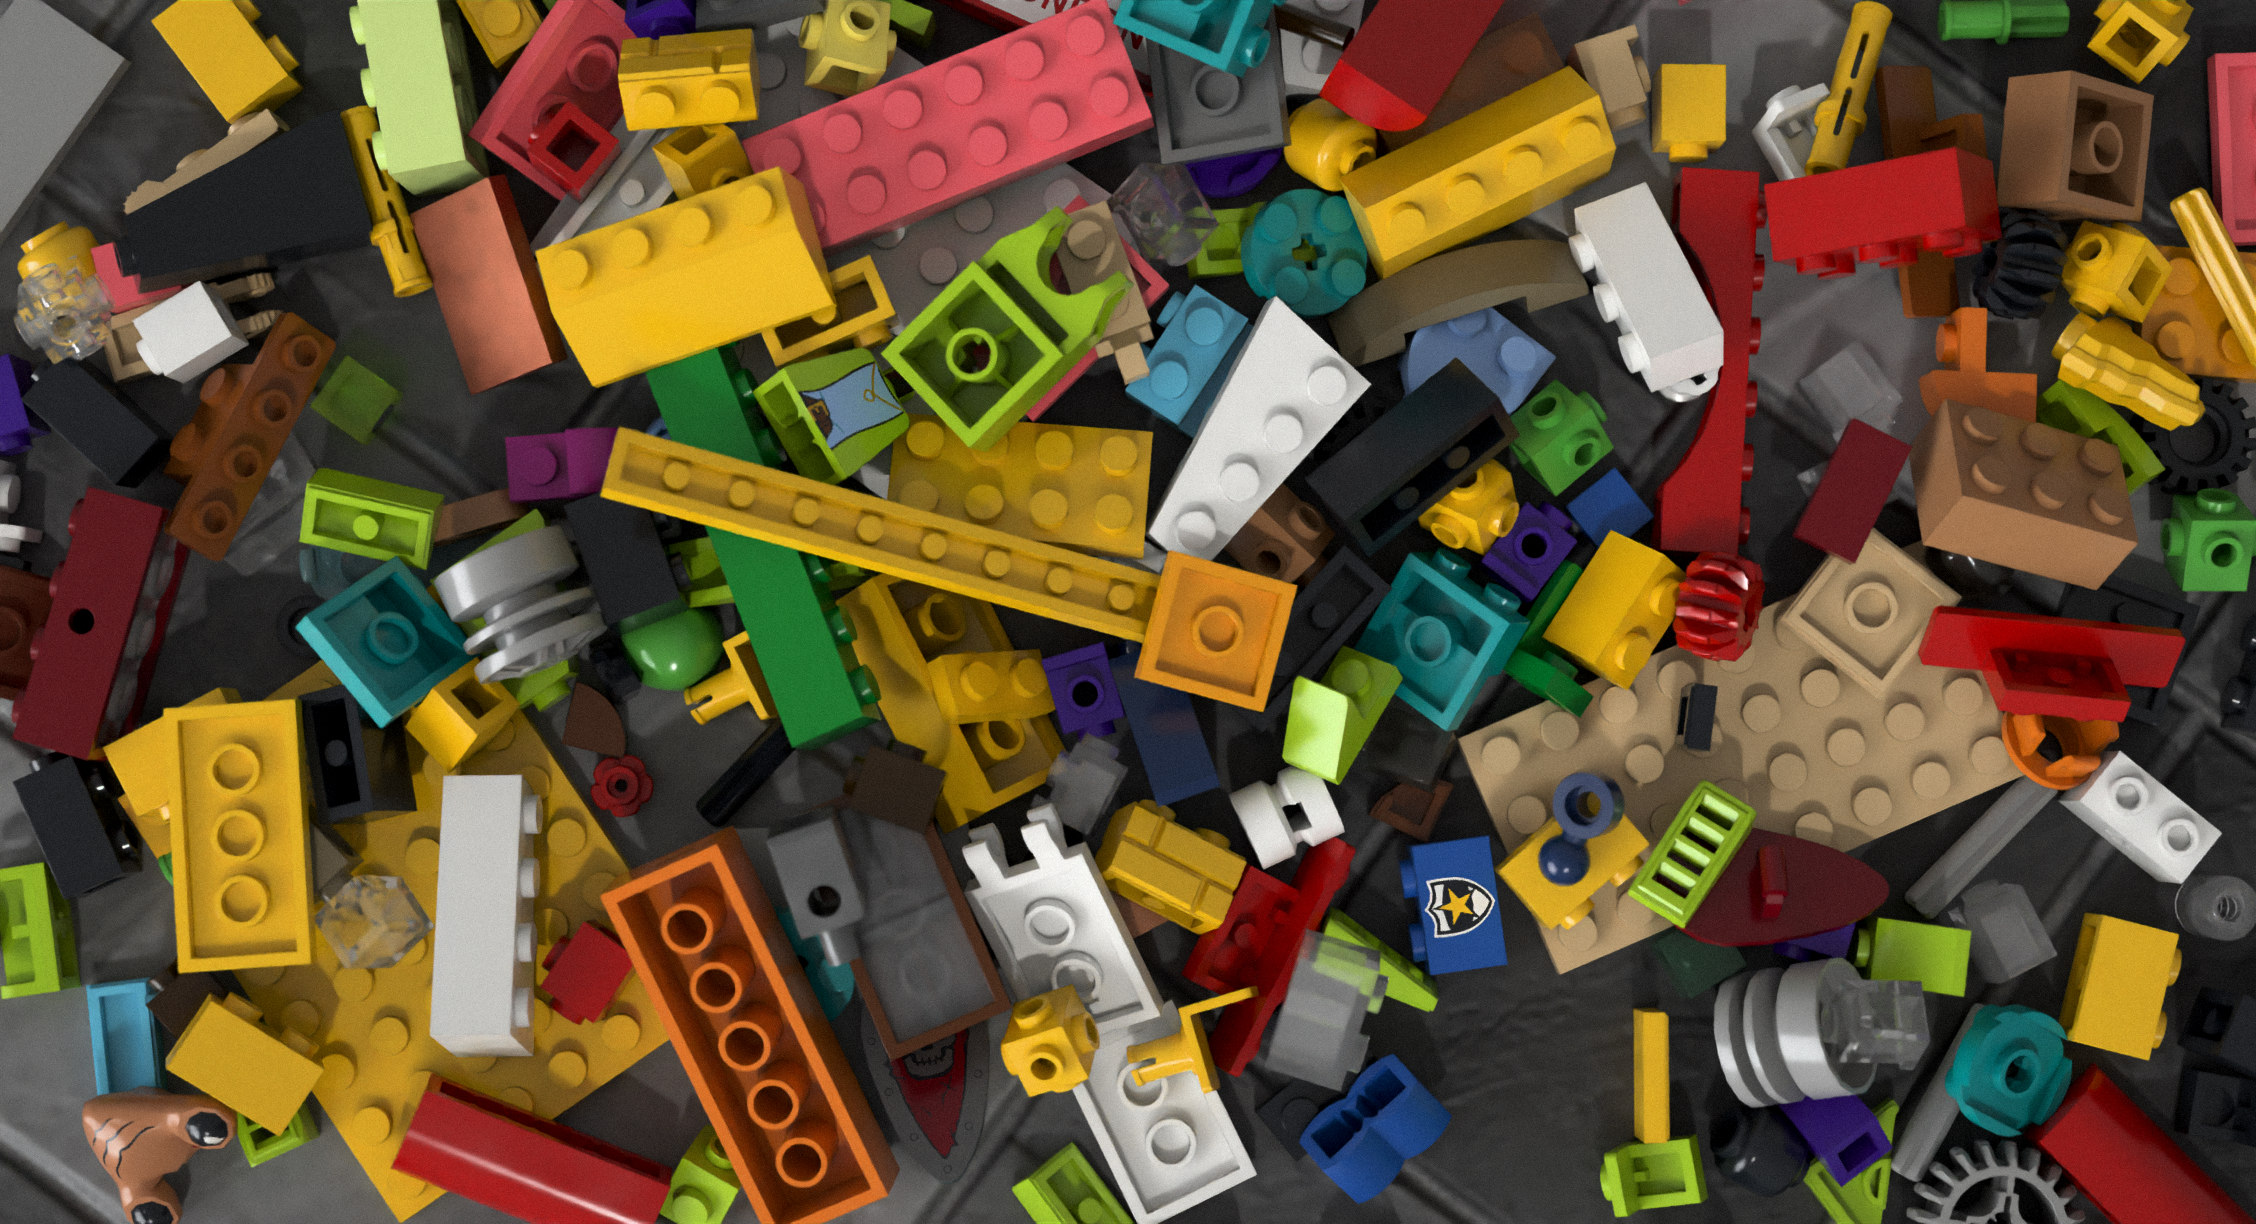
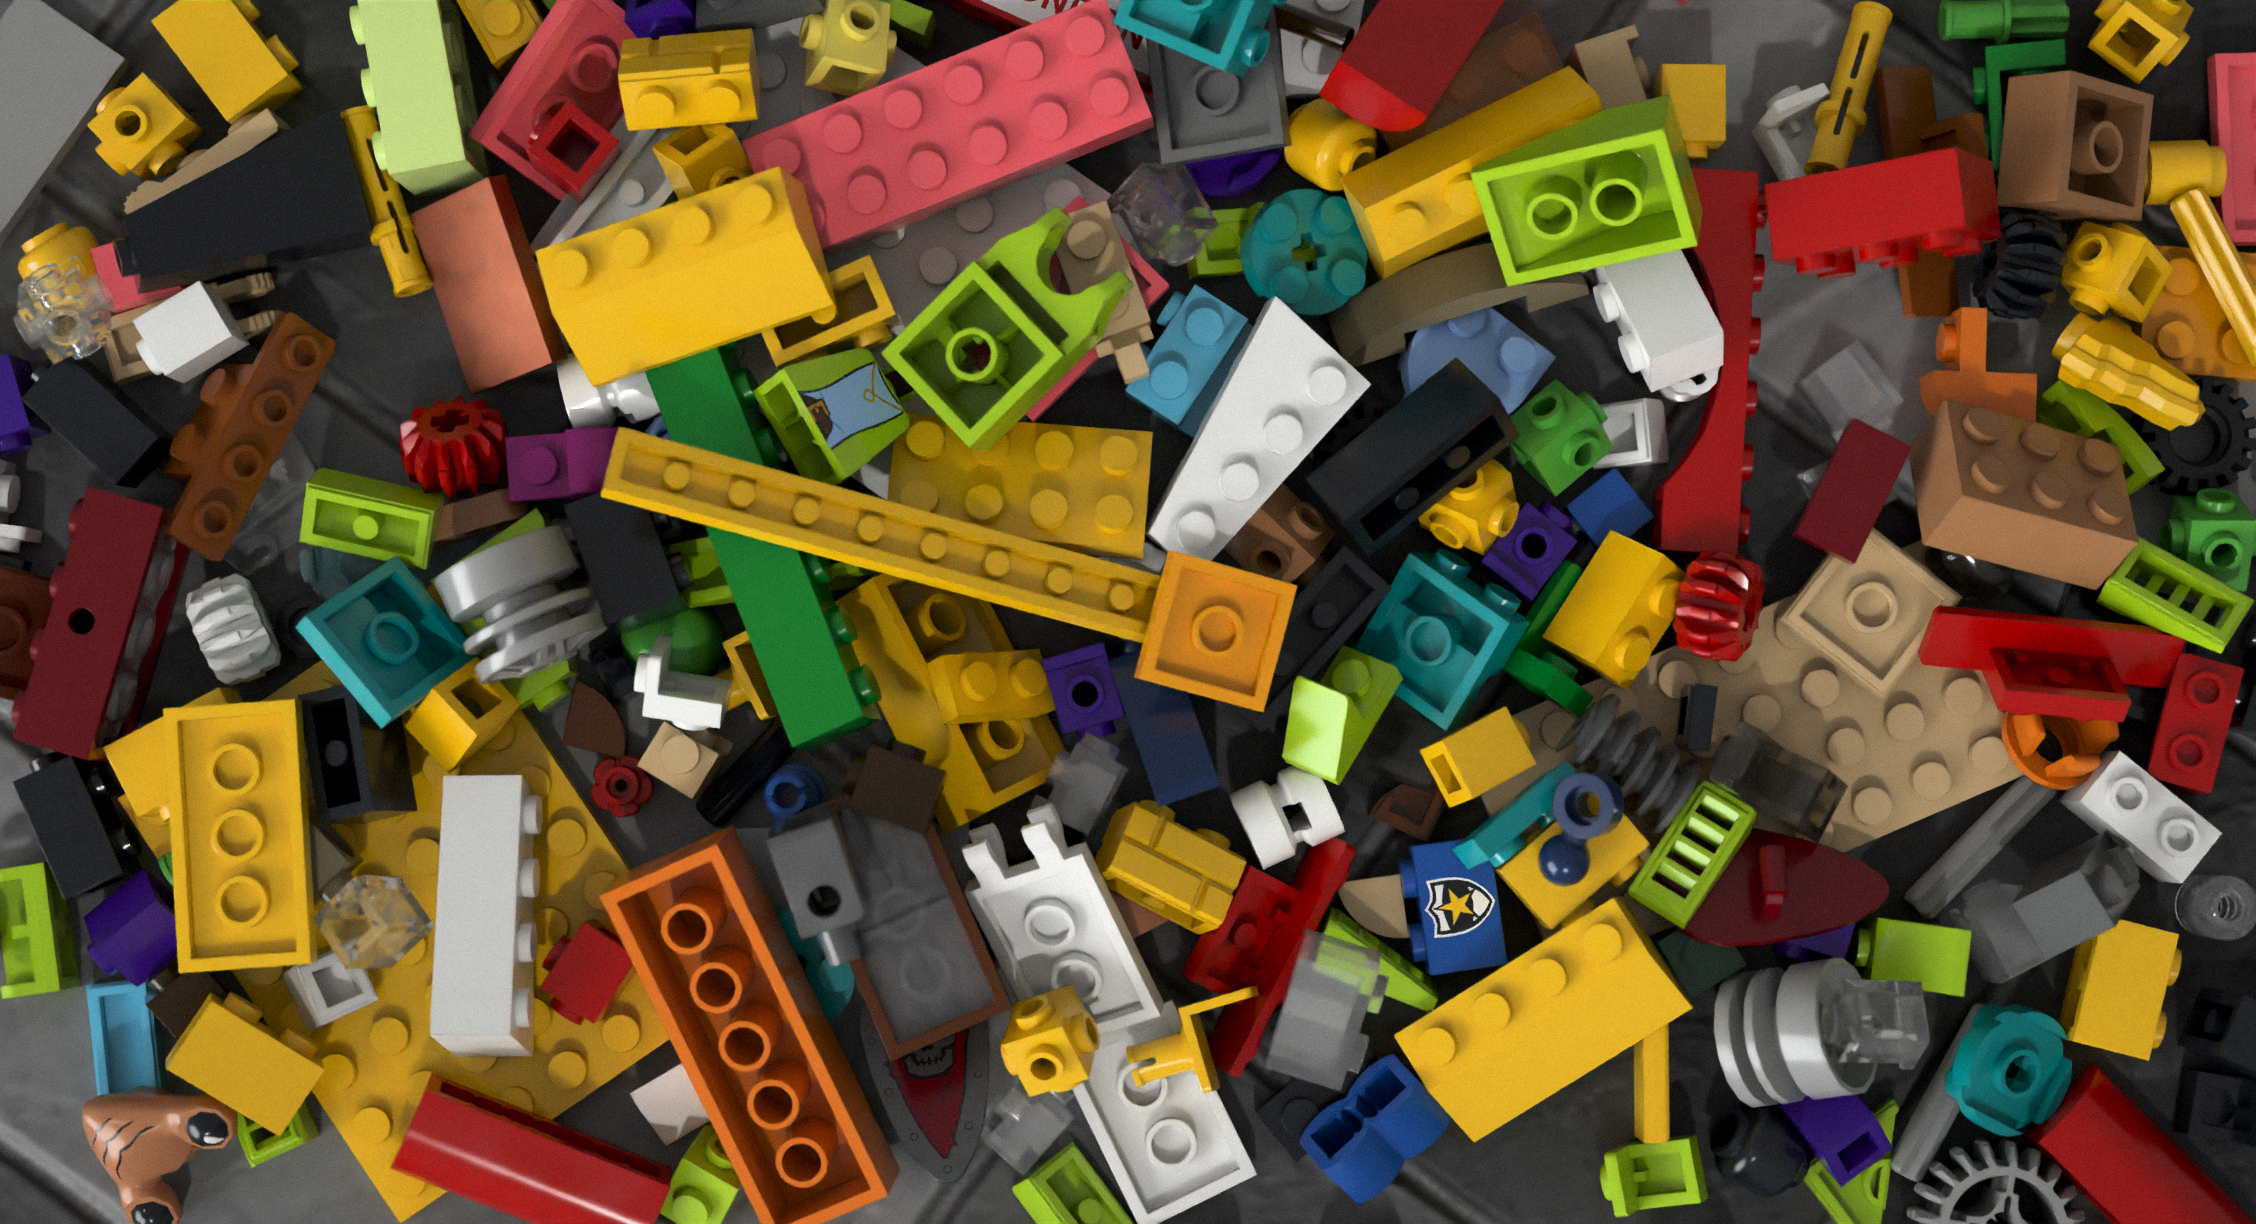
(134, 929): none -> dark purple brick
(143, 129): none -> yellow brick
(233, 629): none -> white gear
(328, 990): none -> white slope
(356, 400): clear neon green plate -> none
(454, 446): none -> red gear
(601, 406): none -> white wheel
(671, 1105): none -> white slope
(681, 697): none -> white bracket
(686, 758): none -> tan brick
(793, 790): none -> blue pin
(1027, 1125): none -> clear brick
(1376, 904): none -> tan tile
(1479, 756): none -> yellow brick
(1499, 835): none -> teal plate
(1544, 1019): none -> yellow slope
(1591, 194): none -> lime slope
(1633, 759): none -> dark grey piece
(1636, 433): none -> white slope
(1776, 781): none -> clear smoke brick
(2007, 62): none -> green bracket
(2077, 894): none -> dark grey brick
(2167, 570): none -> lime slope
(2181, 167): none -> yellow brick
(2194, 724): none -> red bracket

